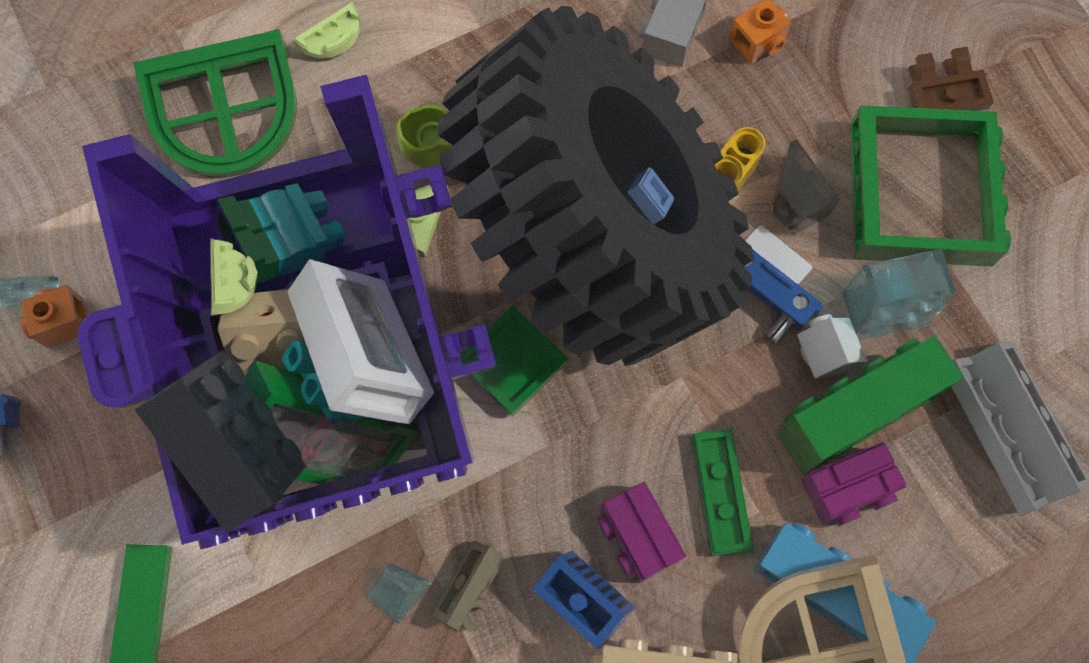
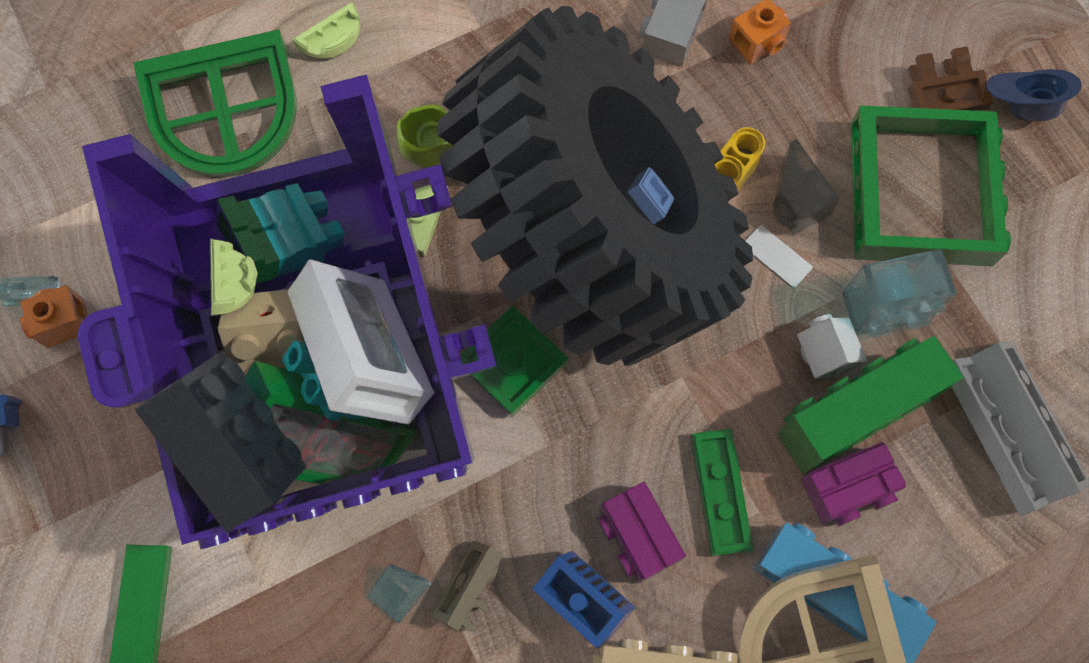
(781, 296): blue piece -> none
(1035, 94): none -> dark blue piece

